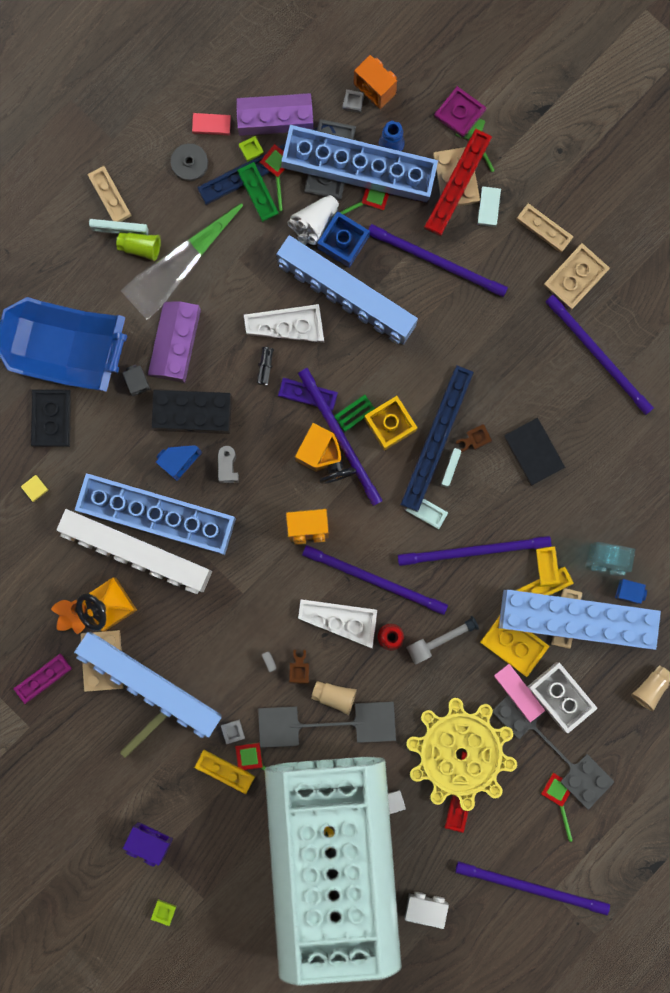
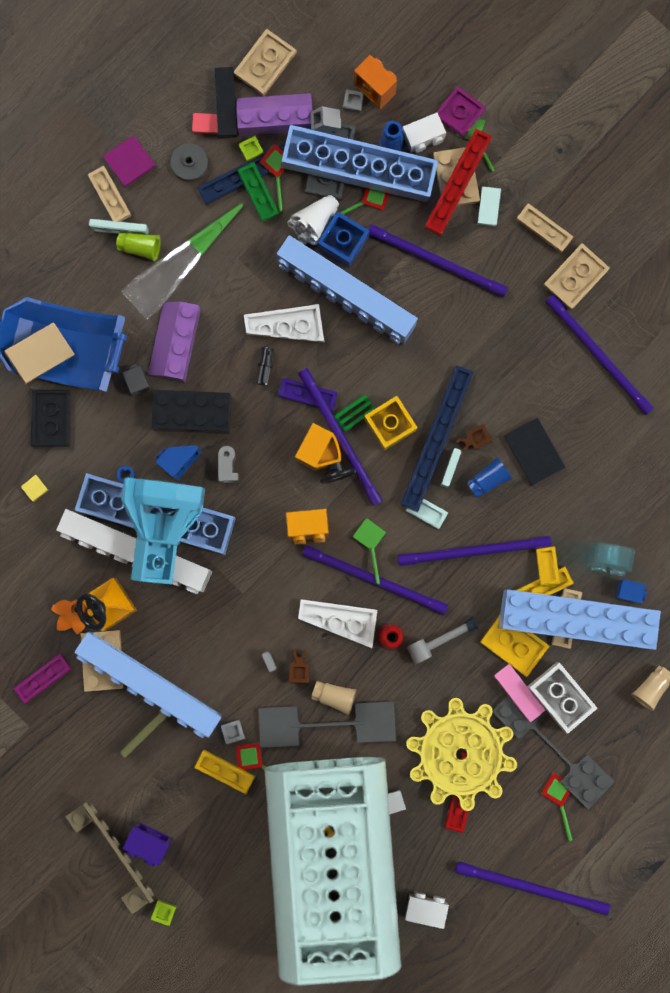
(39, 353): none -> tan tile
(126, 468): none -> blue bush
(129, 161): none -> magenta tile
(140, 894): none -> dark tan bracket
(159, 532): none -> medium azure plate
(225, 102): none -> black tile
(265, 62): none -> tan plate
(325, 119): none -> light grey brick
(369, 536): none -> bright green piece
(424, 133): none -> white brick
(489, 478): none -> blue plant

